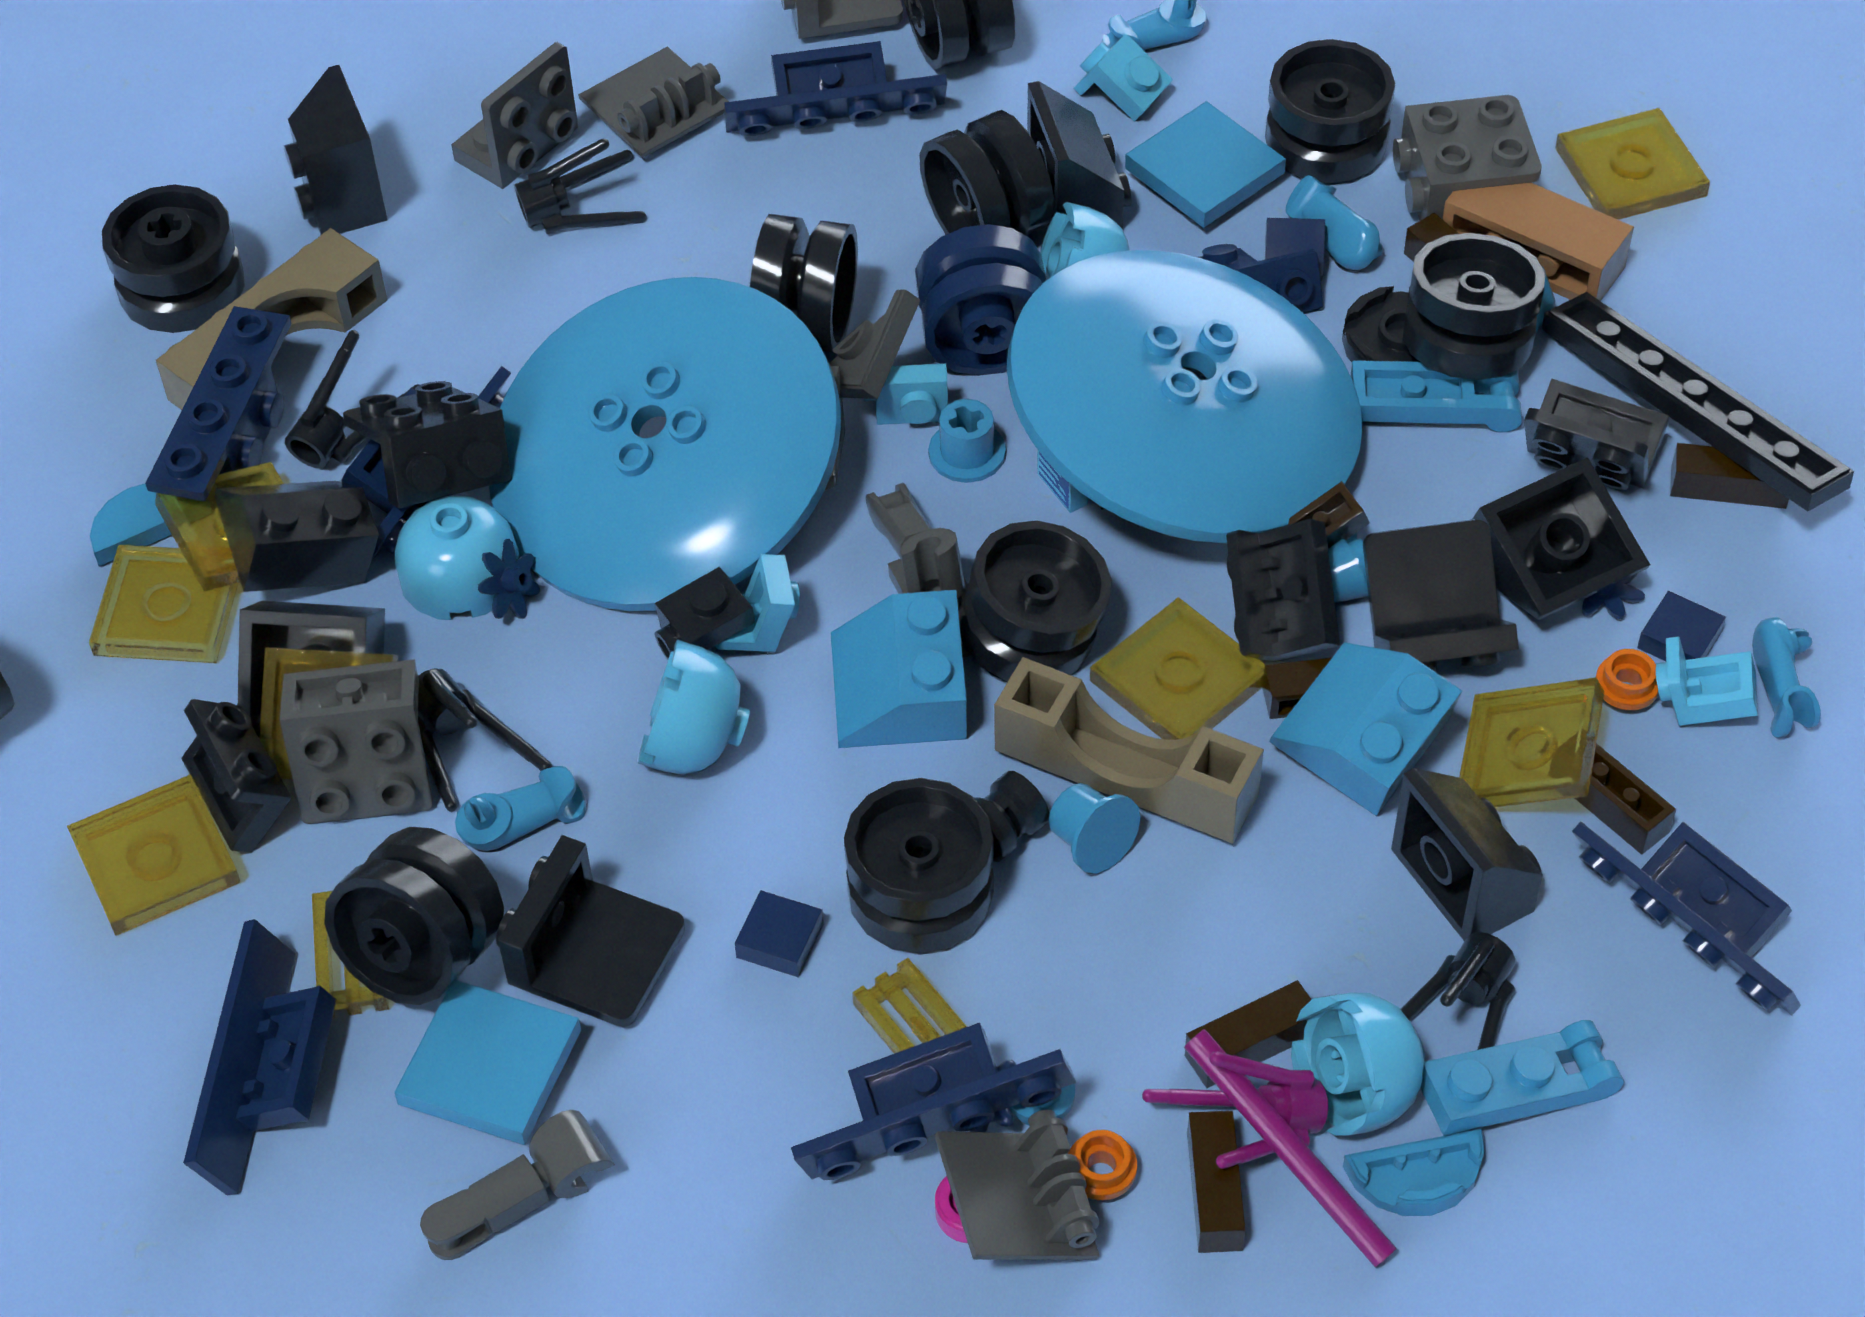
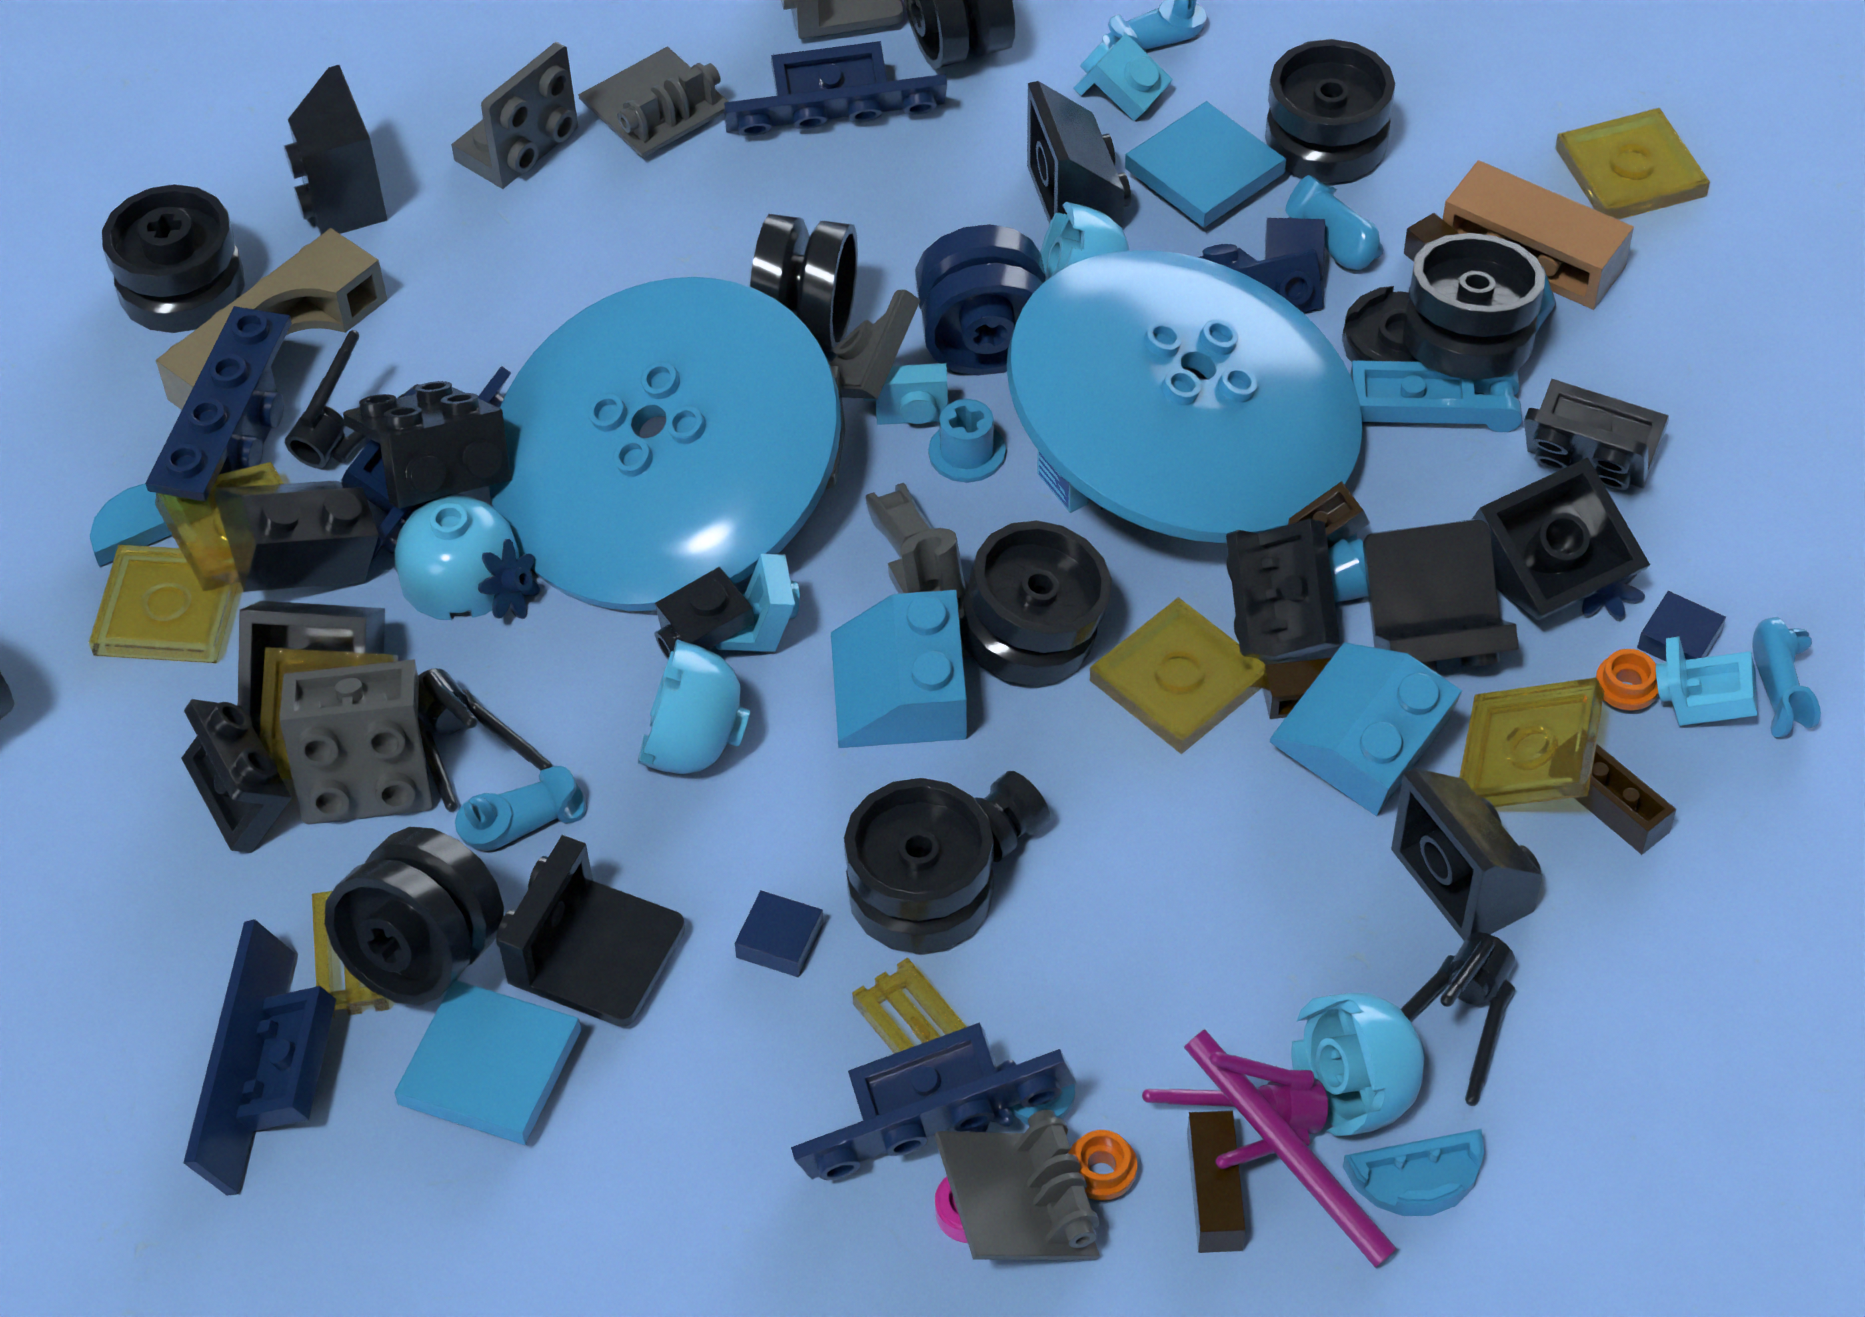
(153, 854): clear yellow tile -> none
(545, 193): black plant -> none
(560, 1152): dark grey piece -> none
(987, 177): black wheel -> none
(1058, 727): dark tan arch -> none
(1095, 826): dark azure piece -> none
(1258, 1028): dark brown piece -> none
(1463, 148): dark grey bracket -> none
(1519, 1079): dark azure plate -> none
(1698, 401): black tile -> none
(1707, 896): dark blue bracket -> none
(1712, 476): dark brown piece -> none

